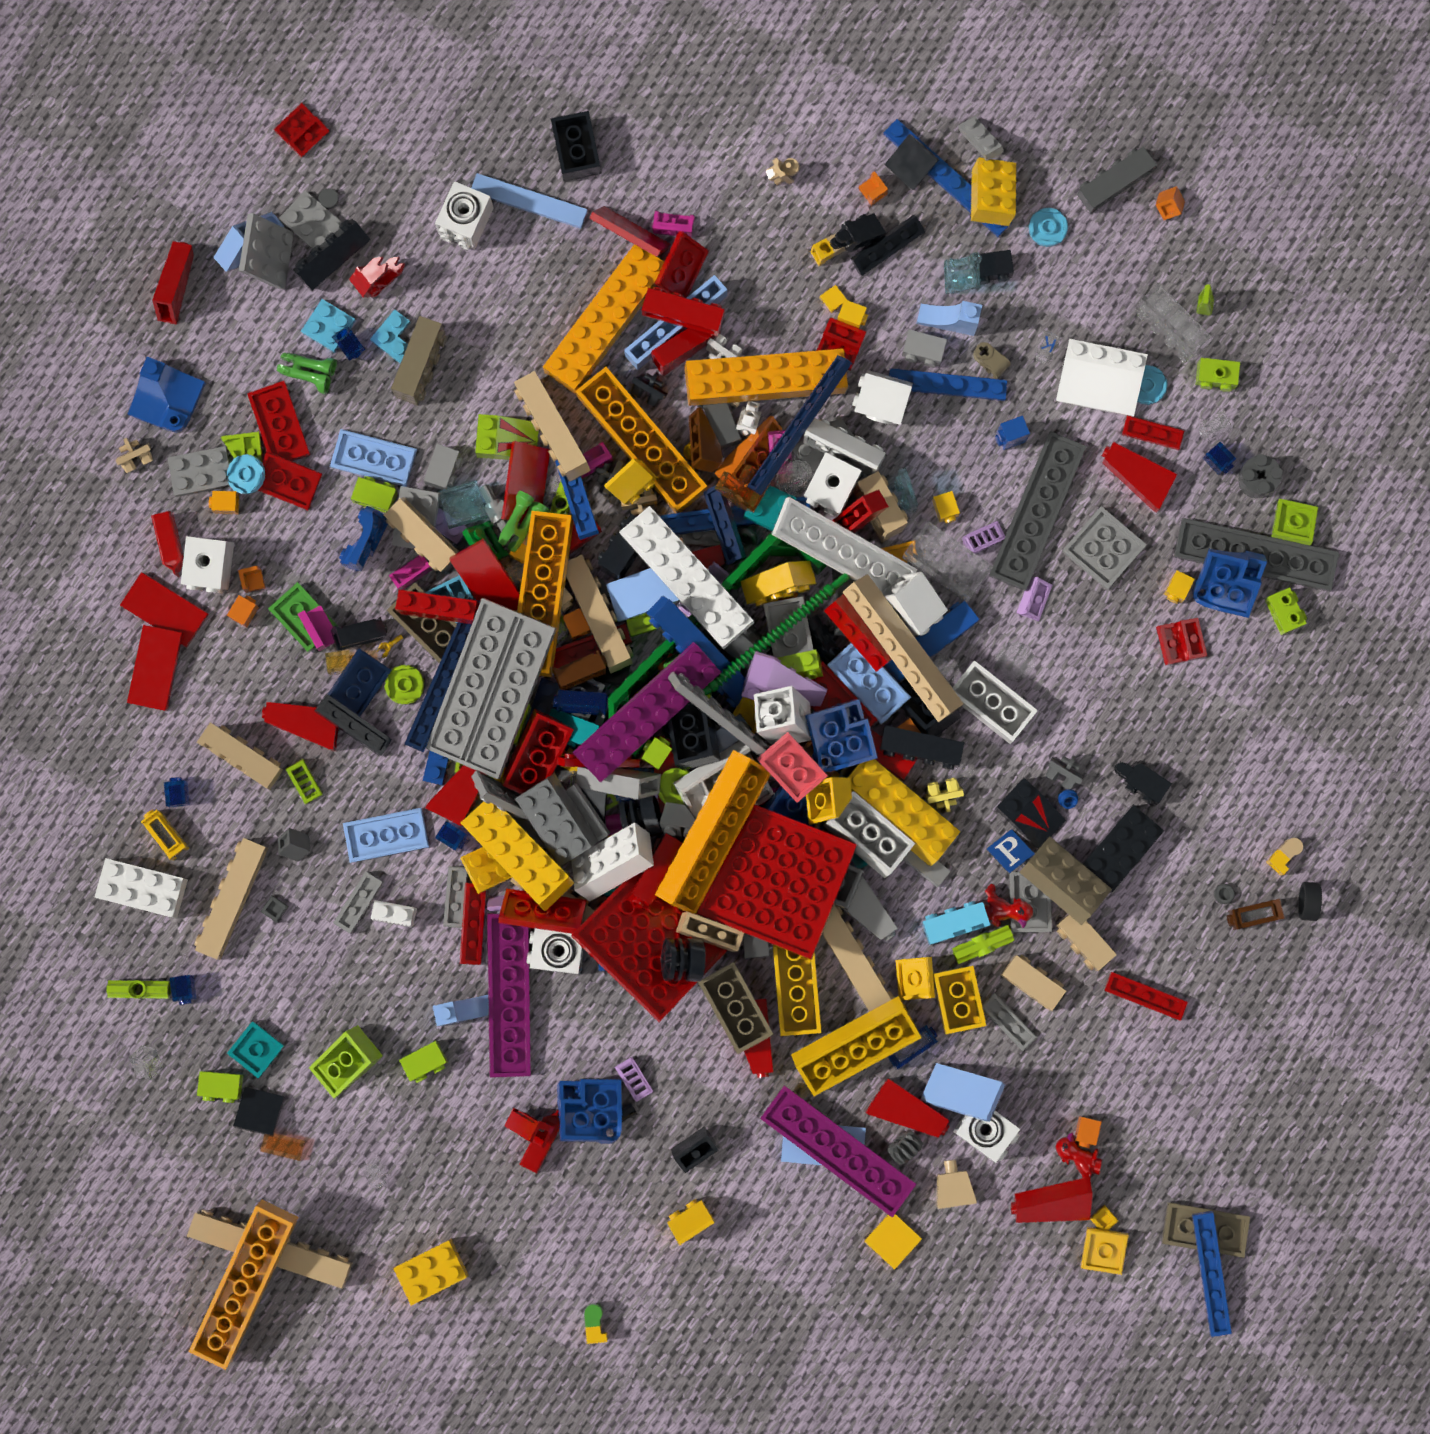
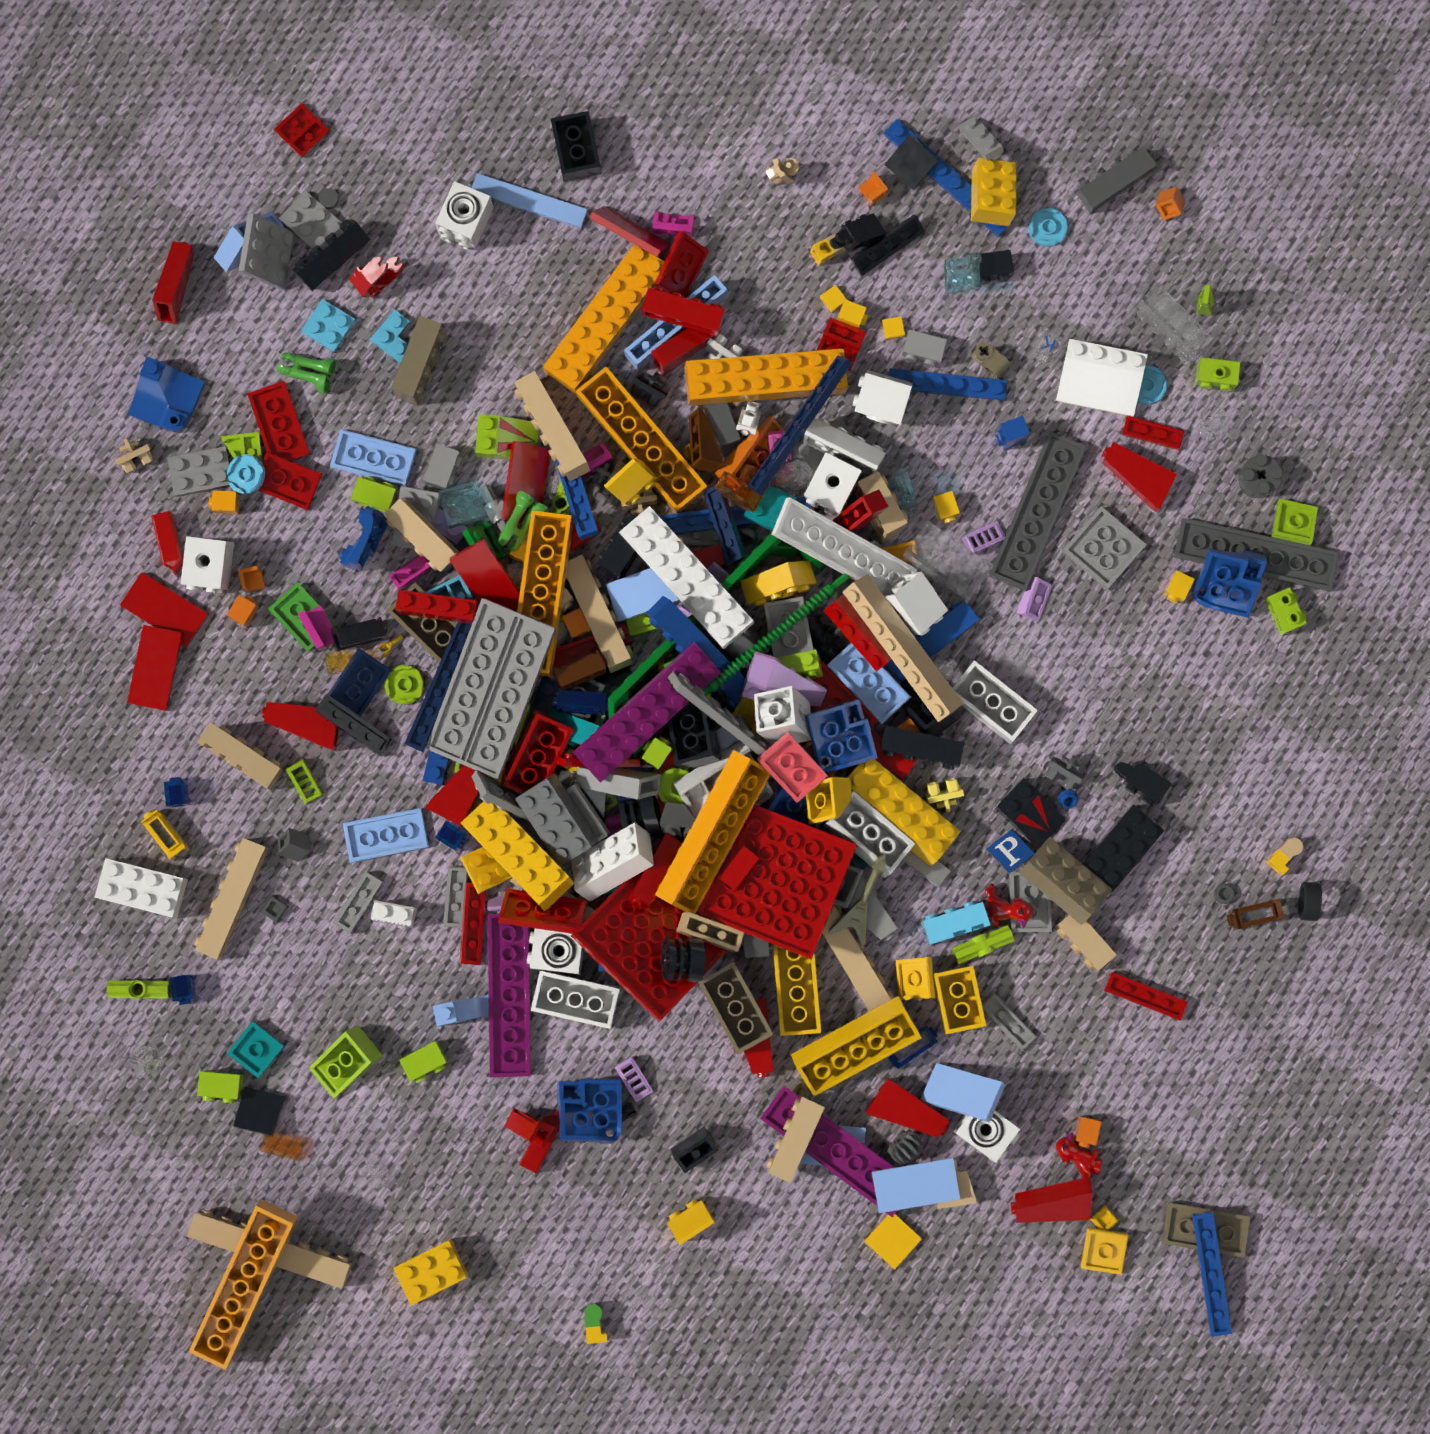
(348, 343): clear blue brick -> none
(575, 999): none -> white brick
(739, 868): none -> red tile
(796, 1139): none -> tan brick
(857, 914): none -> olive piece
(893, 328): none -> yellow tile
(916, 1185): none -> light blue tile
(957, 318): light blue arch -> none
(1034, 982): tan brick -> none
(1181, 641): red slope -> none
(1220, 459): clear blue brick -> none

